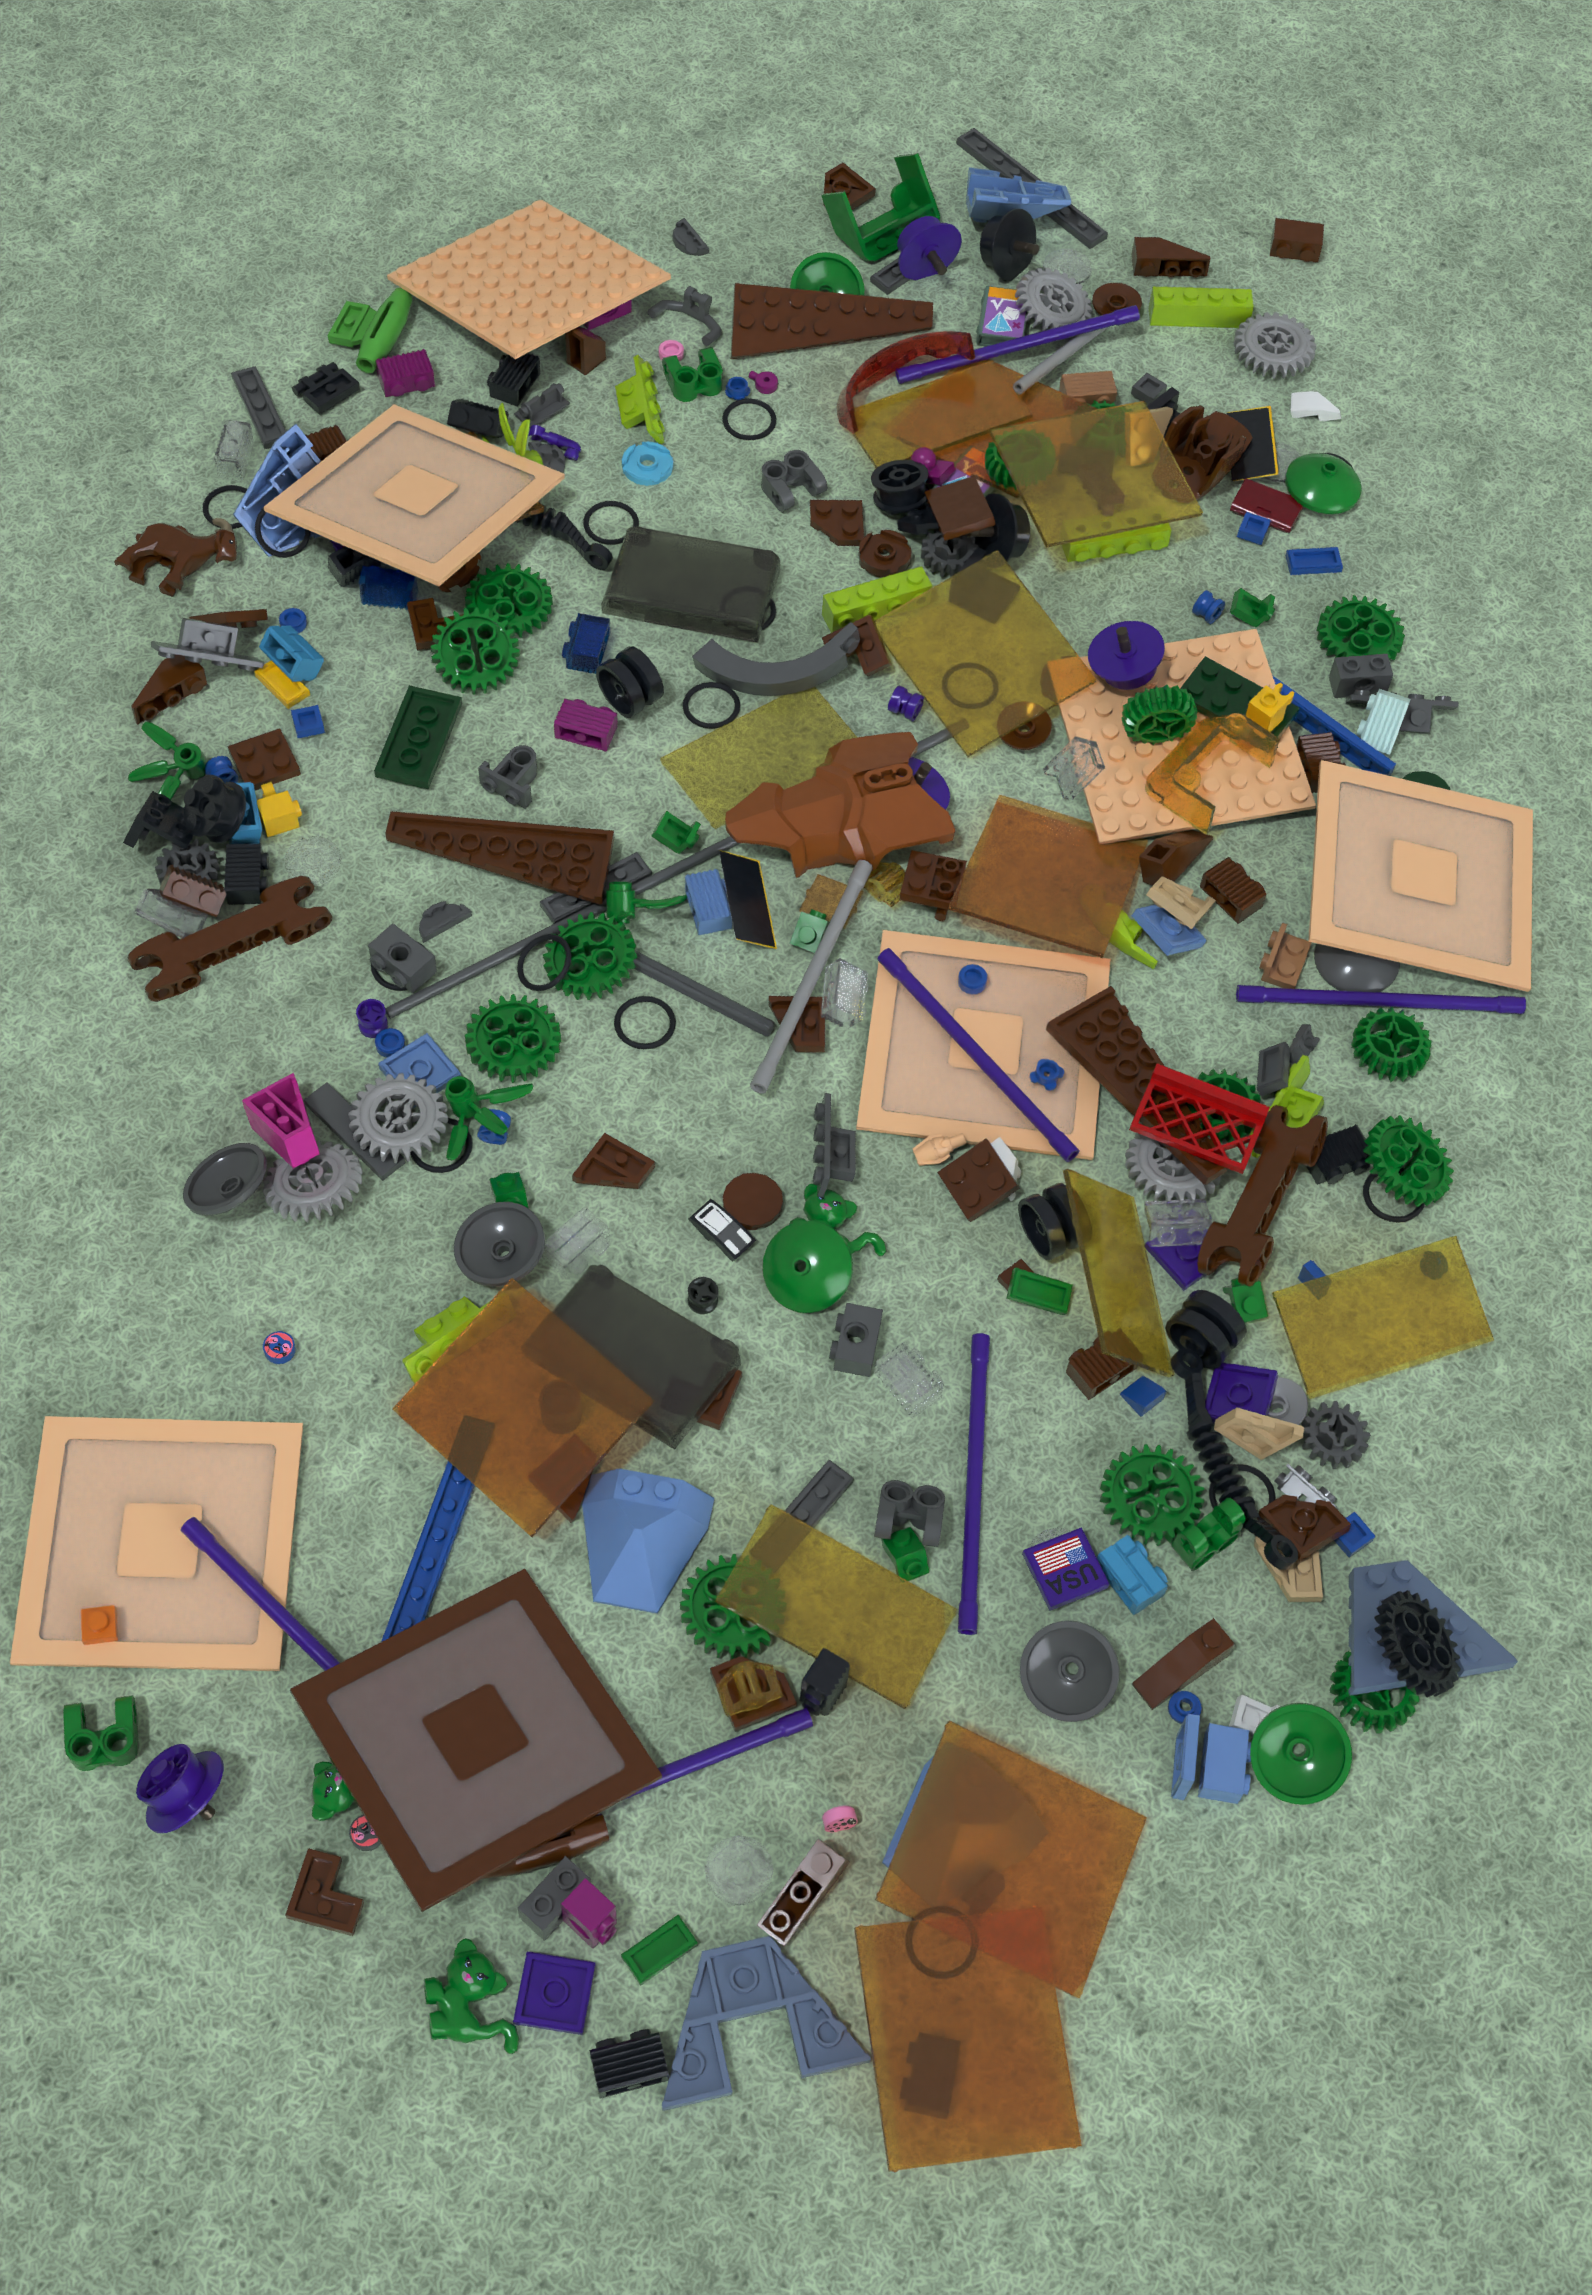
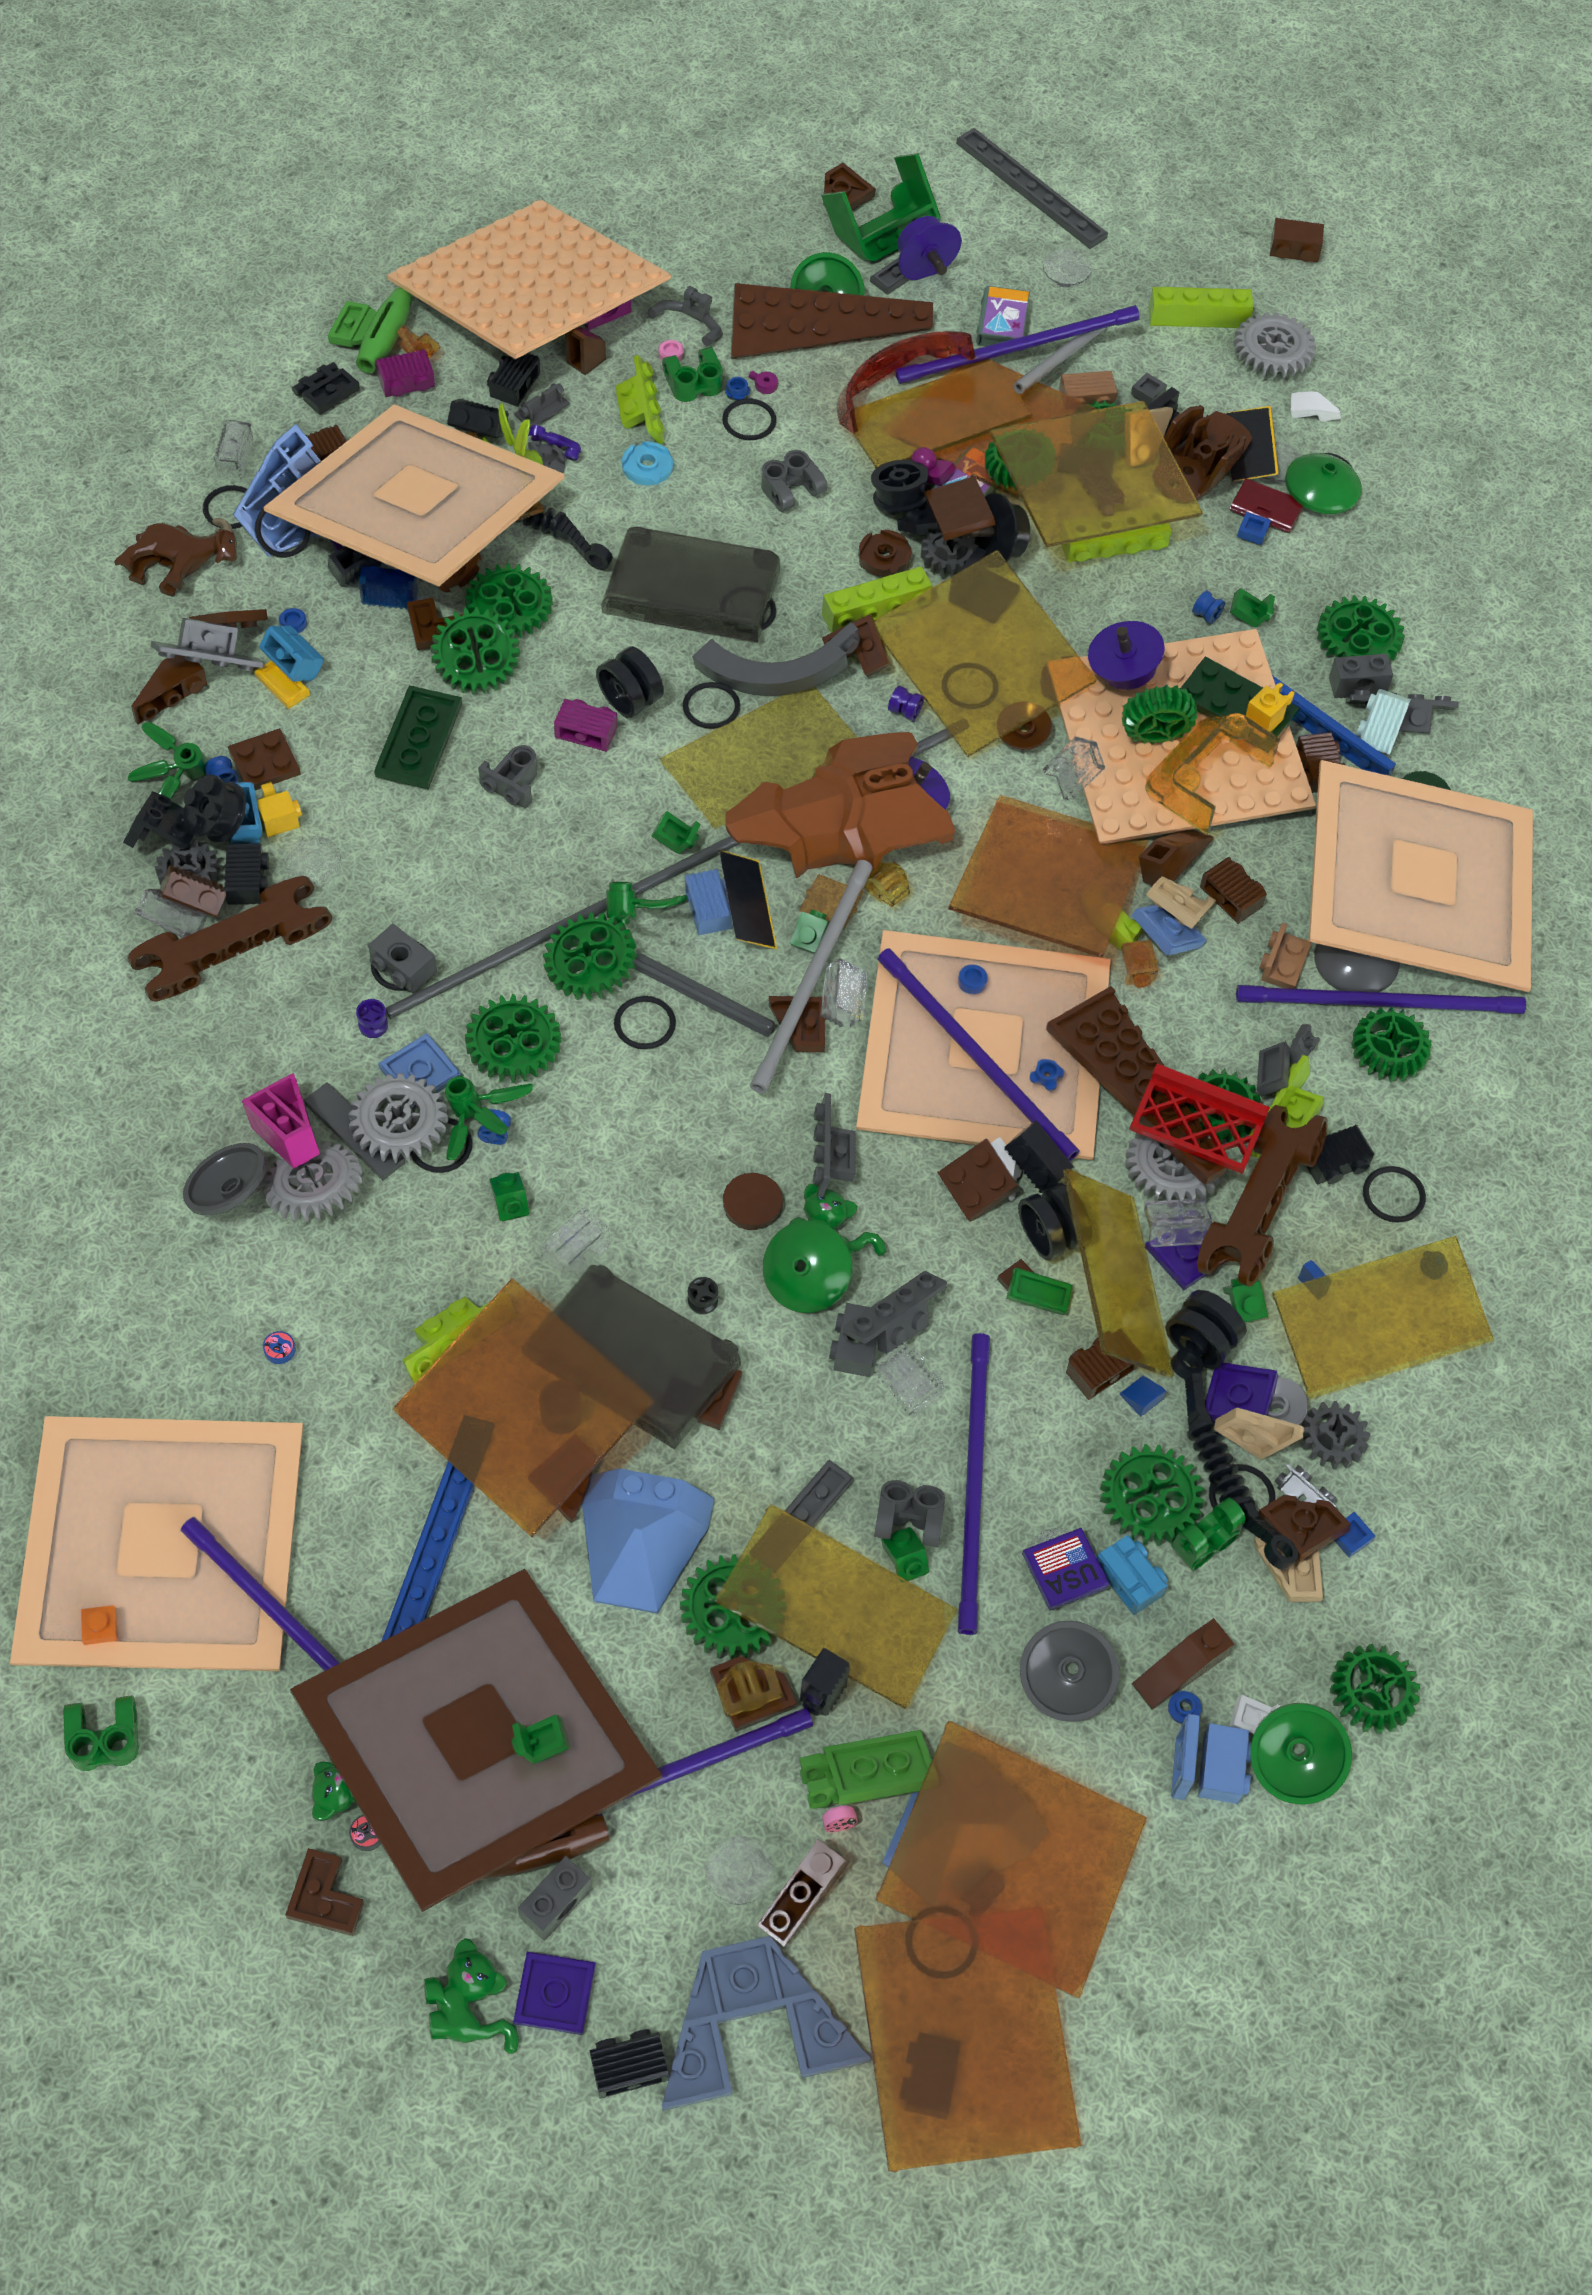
(179, 1787): dark purple piece -> none
(258, 405): dark grey tile -> none
(307, 721): blue plate -> none
(389, 1041): blue tile -> none
(412, 342): none -> clear orange bracket
(441, 918): dark grey tile -> none
(489, 1234): dark grey dish -> none
(524, 981): black tyre -> none
(540, 1739): none -> green bracket
(544, 855): reddish brown wing -> none
(587, 643): clear blue brick -> none
(590, 1914): magenta brick -> none
(604, 504): black tyre -> none
(613, 1165): reddish brown wing -> none
(626, 870): dark grey tile -> none
(659, 1950): green tile -> none
(688, 240): dark grey tile -> none
(722, 1228): slope -> none
(838, 520): reddish brown plate -> none
(866, 1769): none -> bright green tile
(898, 1314): none -> dark grey bracket
(932, 881): reddish brown plate -> none
(937, 1149): light nougat piece -> none
(994, 195): medium blue wedge -> none
(1009, 243): black piece -> none
(1038, 1156): none -> black brick
(1052, 306): light grey gear -> none
(1115, 297): reddish brown dish -> none
(1139, 963): none -> clear orange bracket
(1164, 258): reddish brown slope -> none
(1314, 561): blue tile -> none
(1374, 1583): sand blue wing -> none
(1417, 1643): black gear -> none
(1424, 1176): green gear -> none

